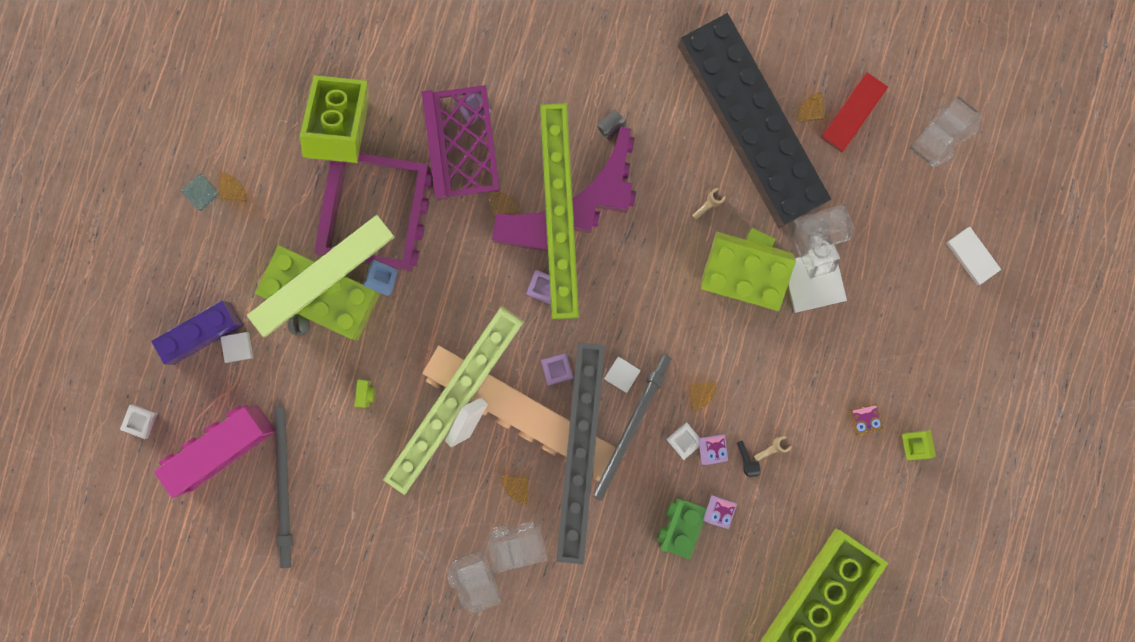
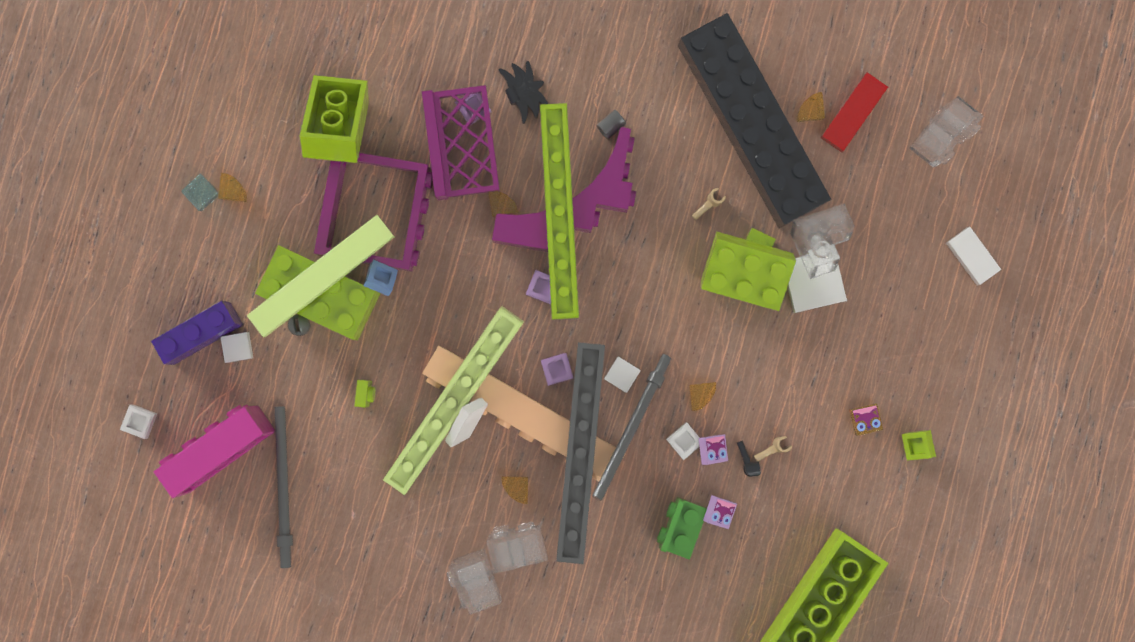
(523, 90): none -> black piece

